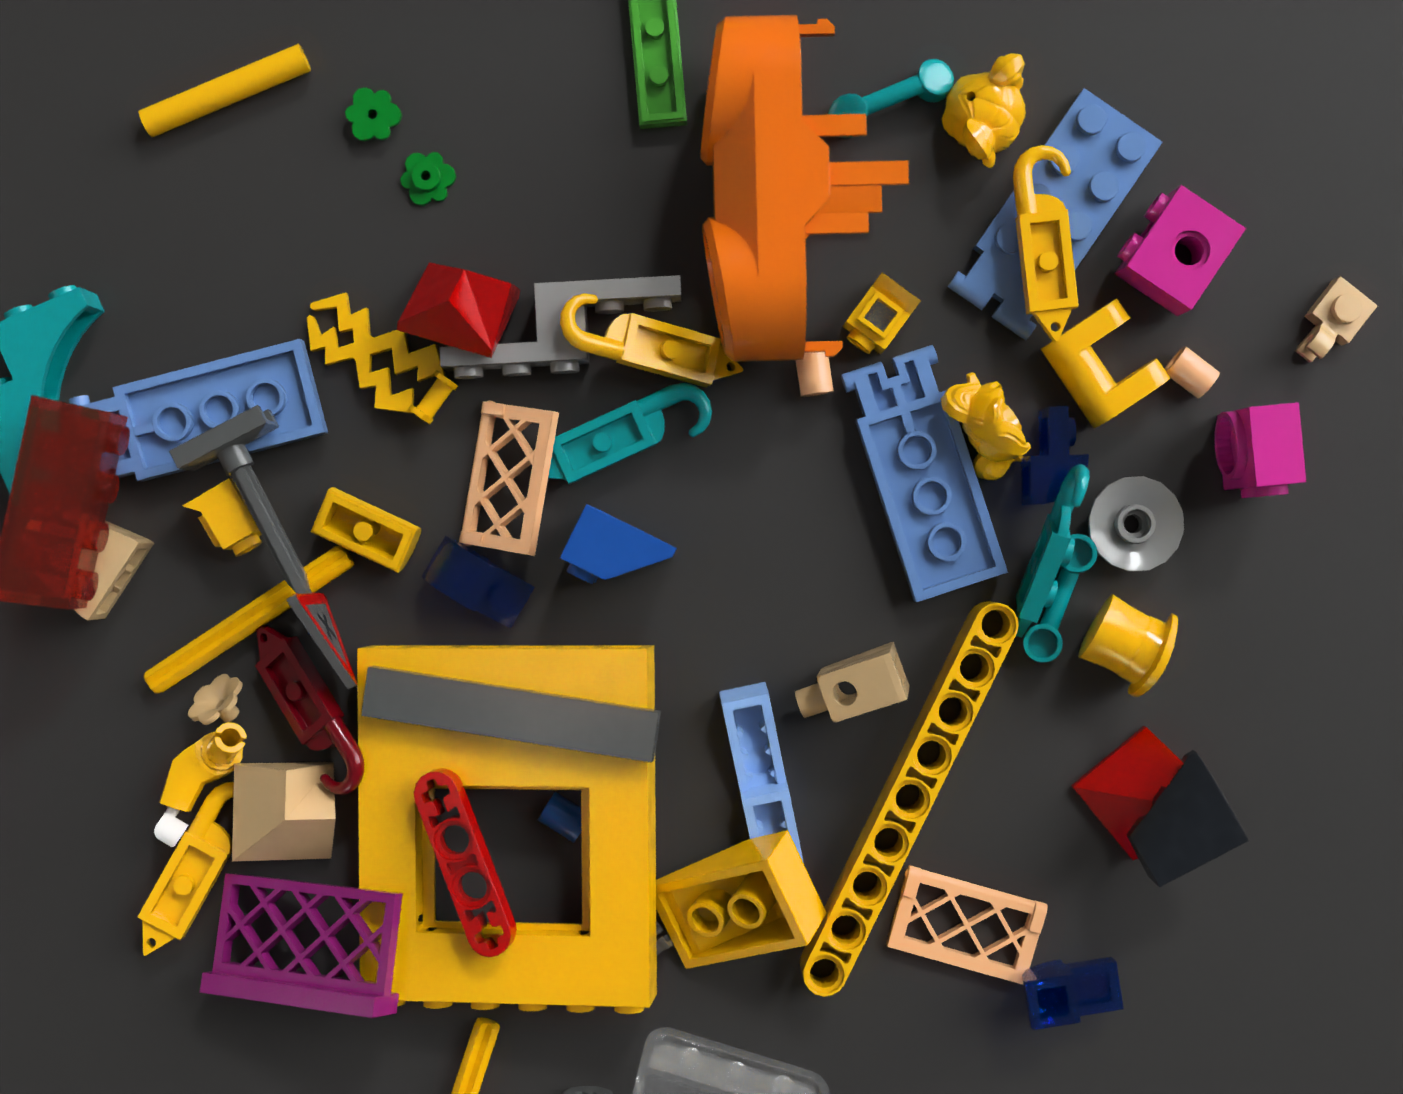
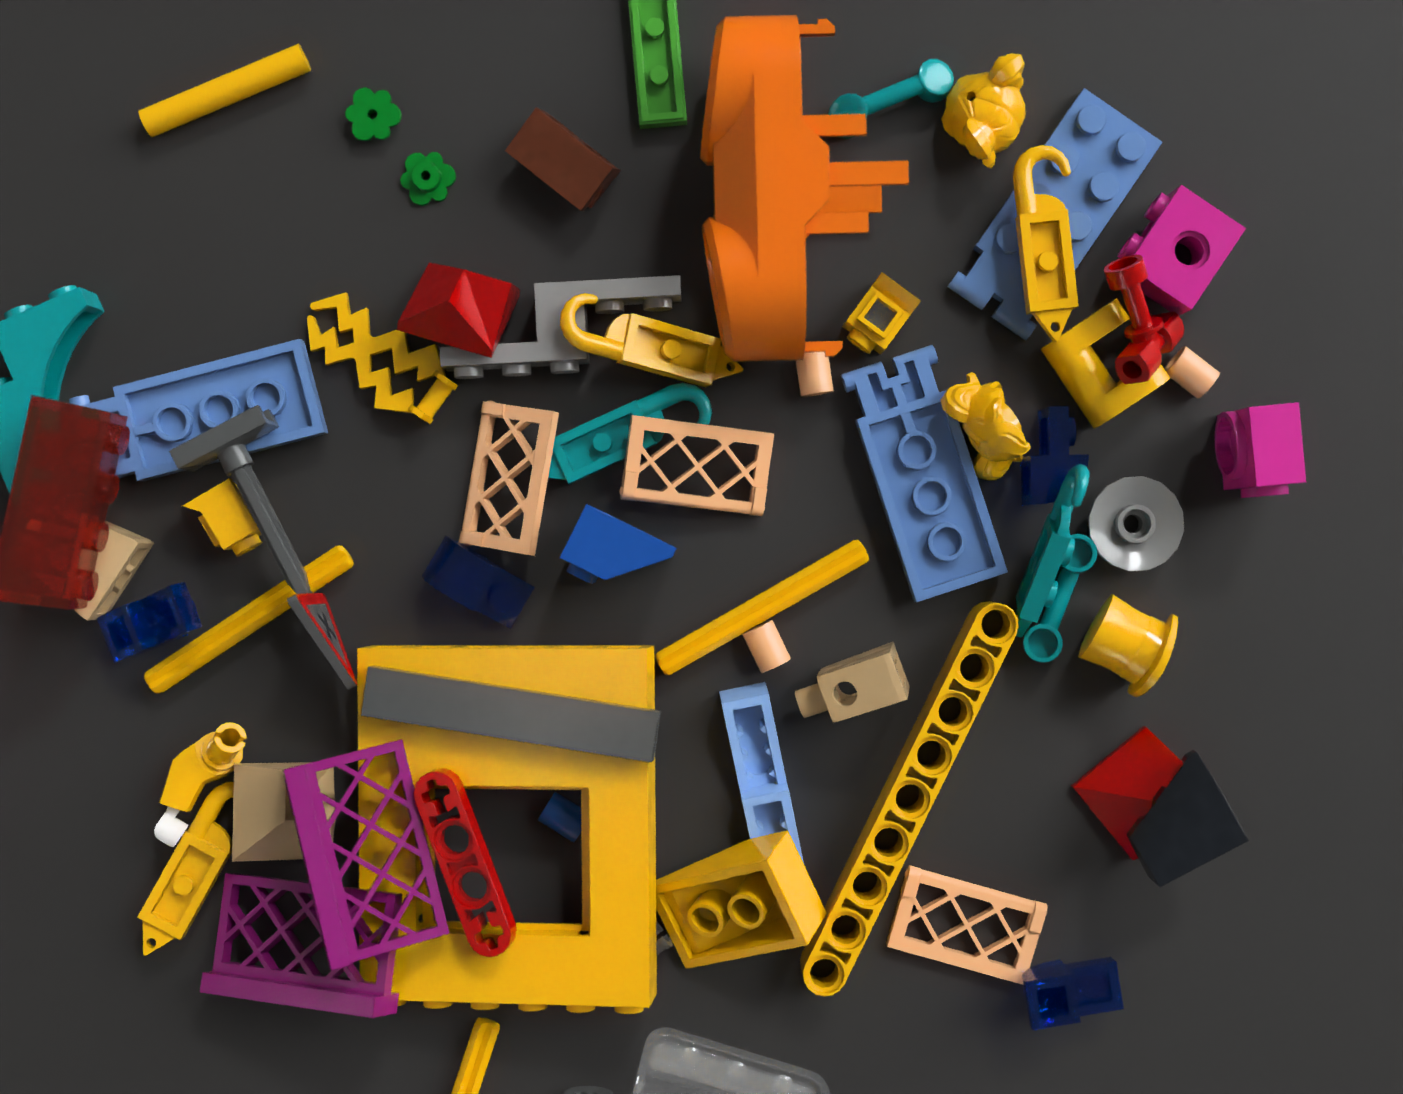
(149, 622): none -> clear blue brick
(216, 700): tan plant -> none
(308, 703): dark red plate -> none
(322, 866): none -> magenta fence
(366, 530): yellow brick -> none
(562, 160): none -> copper hinge
(678, 431): none -> light nougat window
(762, 607): none -> yellow axle
(766, 646): none -> light nougat hinge
(1148, 333): none -> red bar
(1336, 317): tan plate -> none

